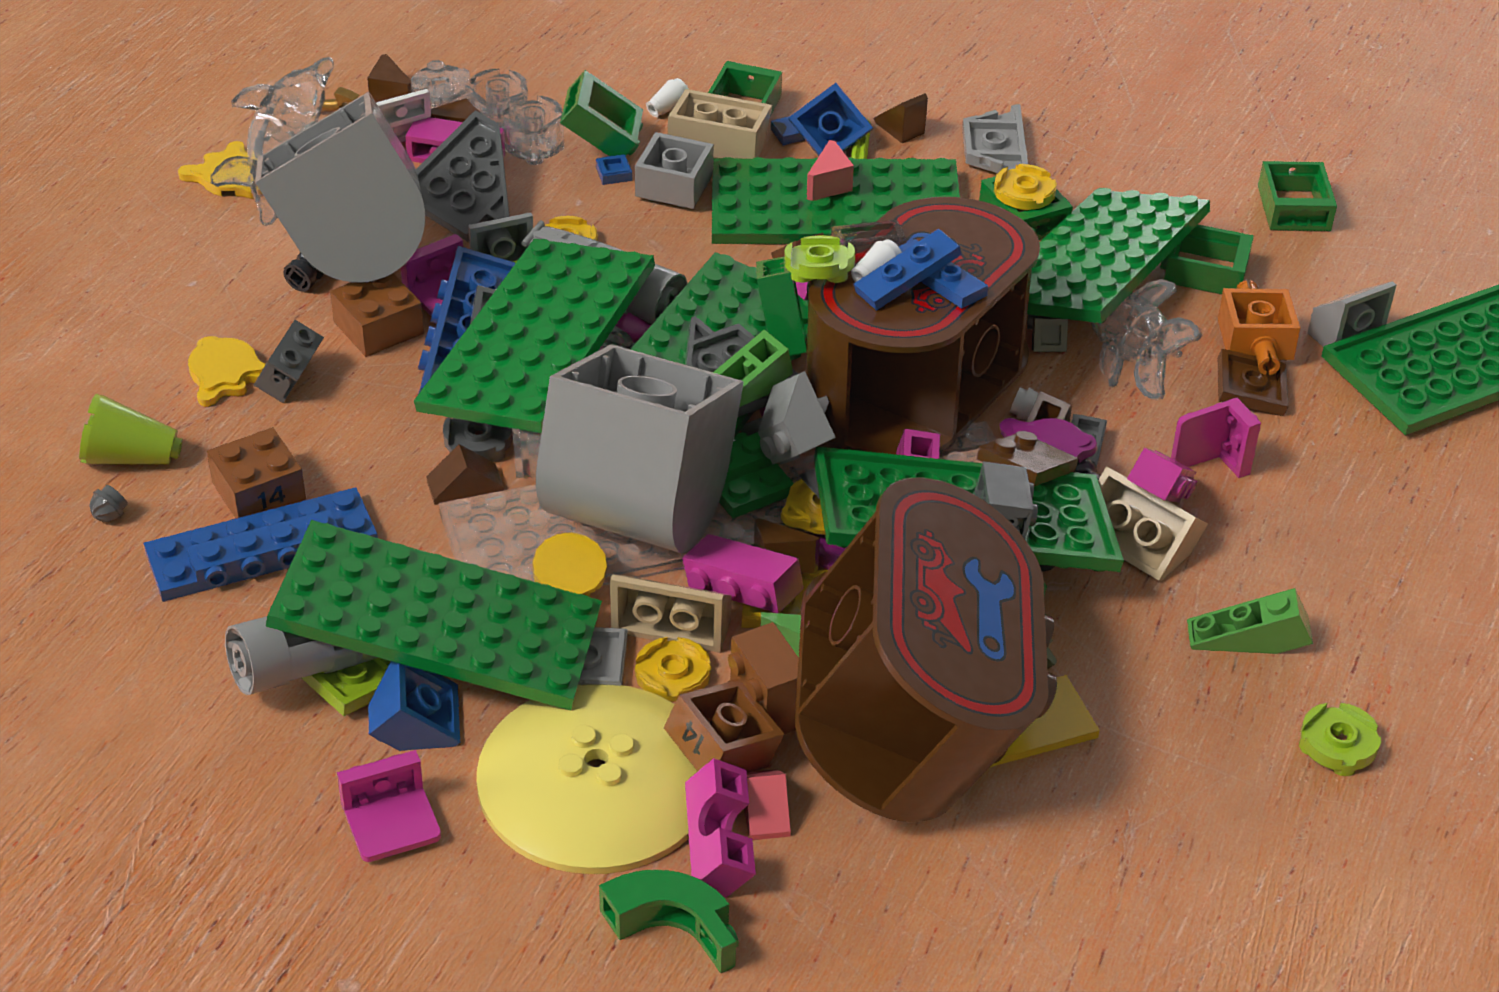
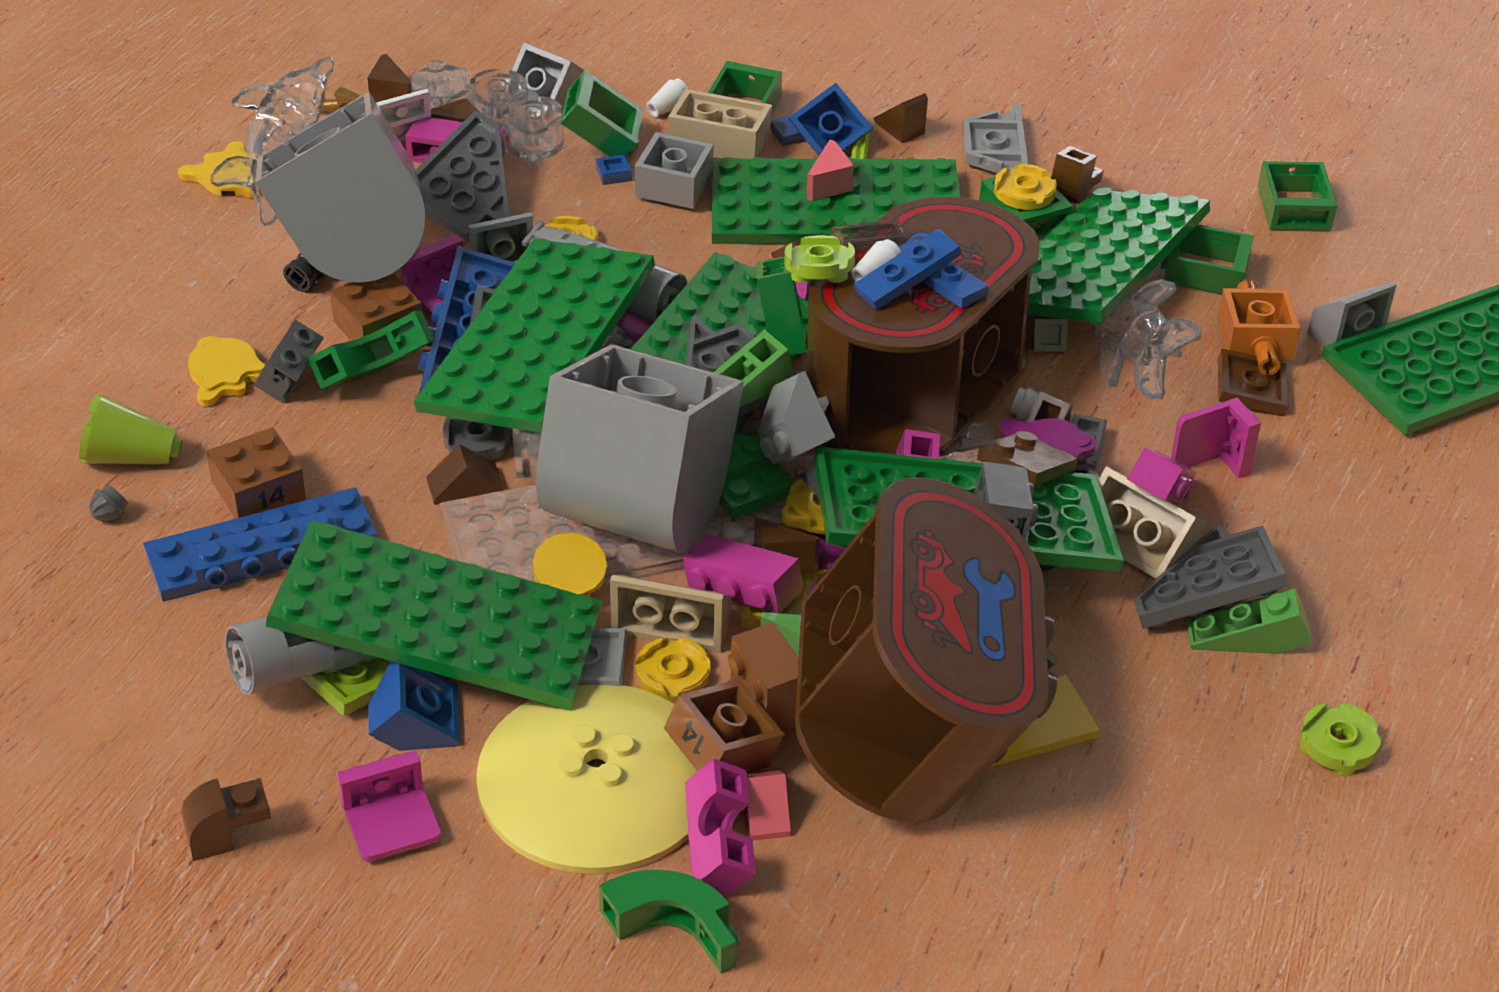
(214, 811): none -> reddish brown brick
(372, 352): none -> green arch
(546, 73): none -> light grey slope
(1075, 172): none -> reddish brown brick
(1213, 574): none -> dark grey wing

